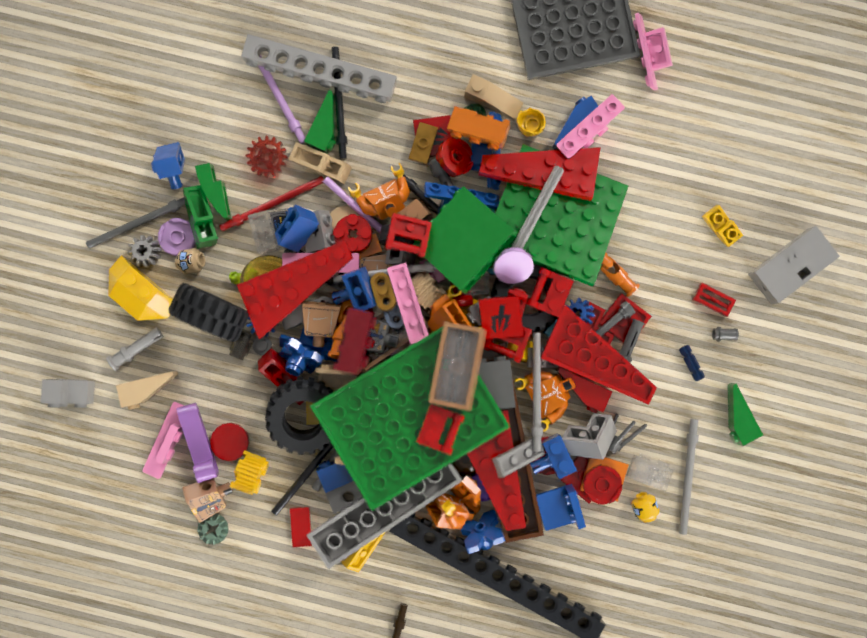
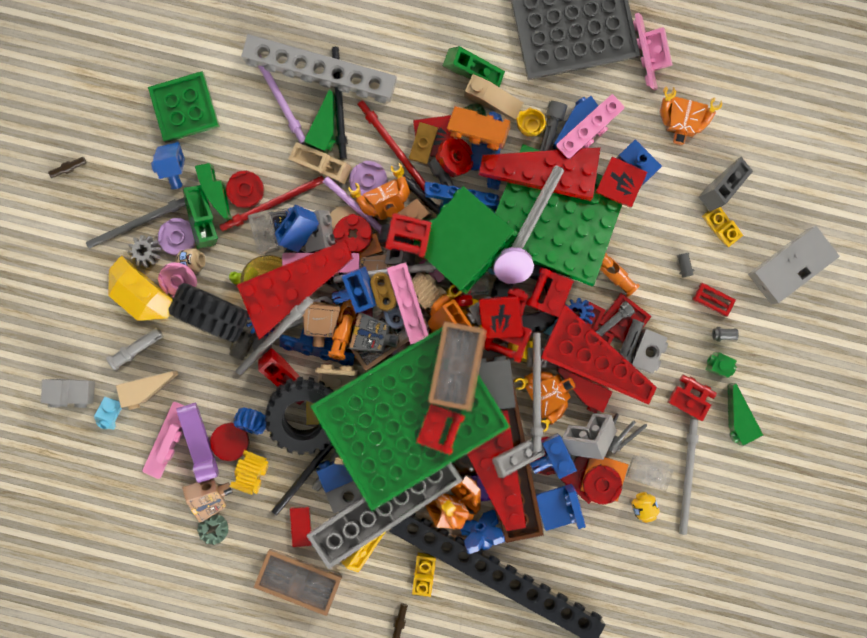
(67, 167): none -> dark brown bar
(107, 413): none -> medium azure bracket
(174, 275): none -> bright pink tile
(183, 106): none -> green plate
(245, 189): none -> red tile
(250, 421): none -> blue gear
(273, 155): clear red gear -> none
(296, 313): none -> light grey bar
(298, 582): none -> clear brick
(299, 358): blue plant -> none
(355, 341): dark red wedge -> none
(368, 176): none -> lavender tile
(372, 118): none -> red bar
(424, 574): none -> yellow slope
(466, 63): none -> green slope
(555, 114): none -> dark grey piece
(621, 182): none -> red tile
(639, 157): none -> blue brick
(657, 343): none -> light grey brick
(685, 116): none -> orange torso
(685, 265): none -> dark grey pin
(689, 403): none -> red plate
(692, 363): dark blue axle -> none
(721, 365): none -> green brick
(725, 185): none -> dark grey slope

